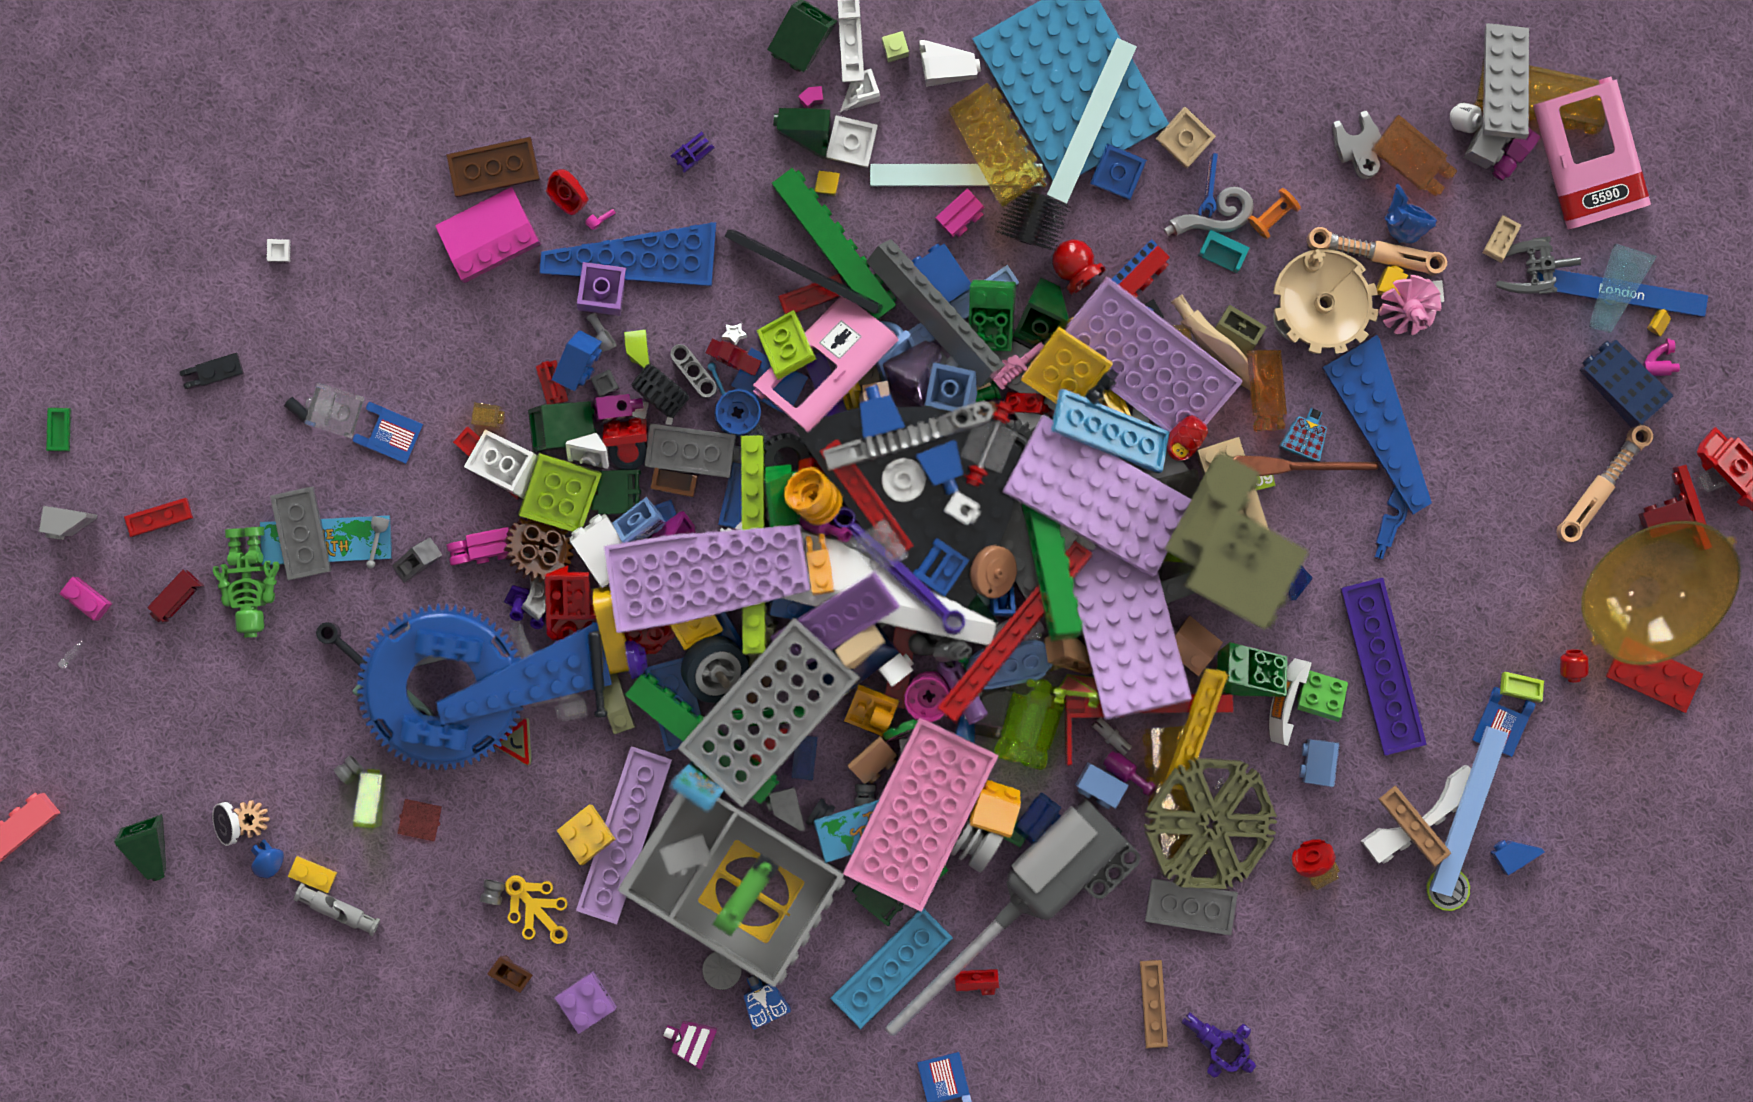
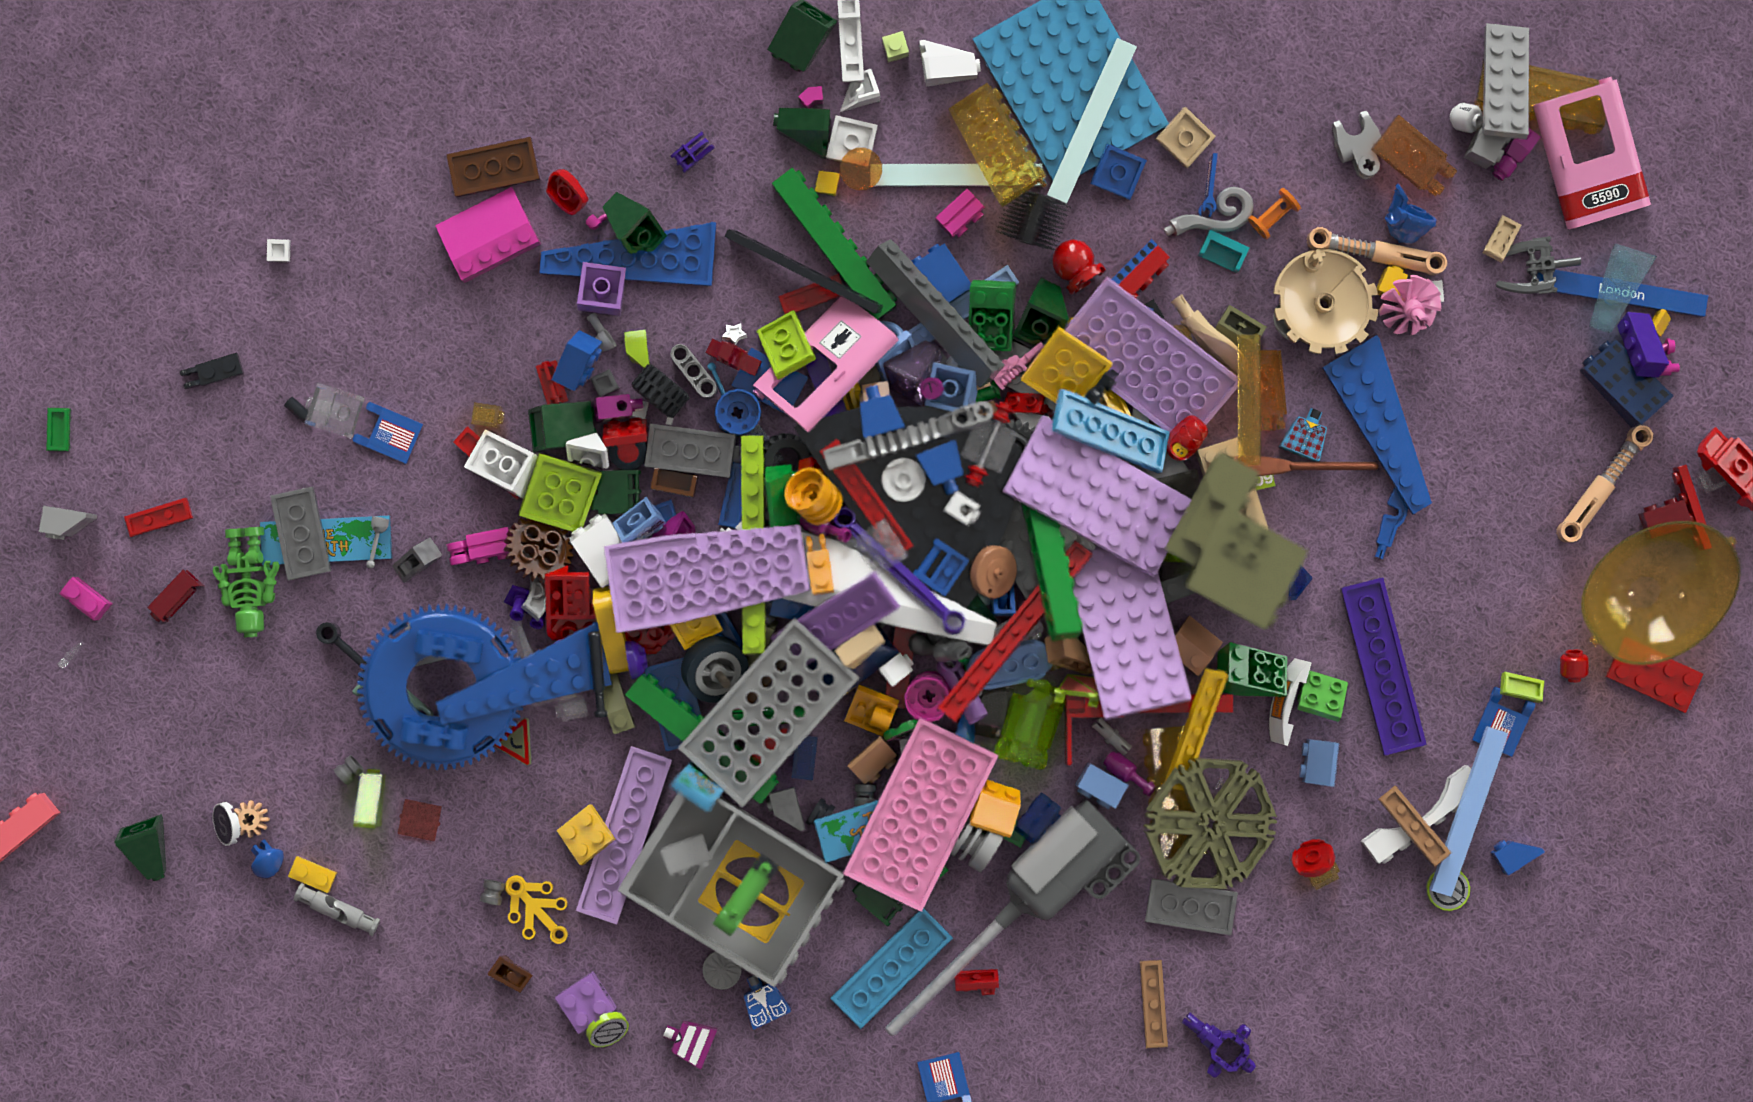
(607, 1030): none -> tile
(633, 224): none -> dark green slope
(861, 168): none -> clear orange tile
(931, 388): none -> magenta tile
(1249, 399): none -> clear yellow plate
(1643, 344): none -> dark purple brick

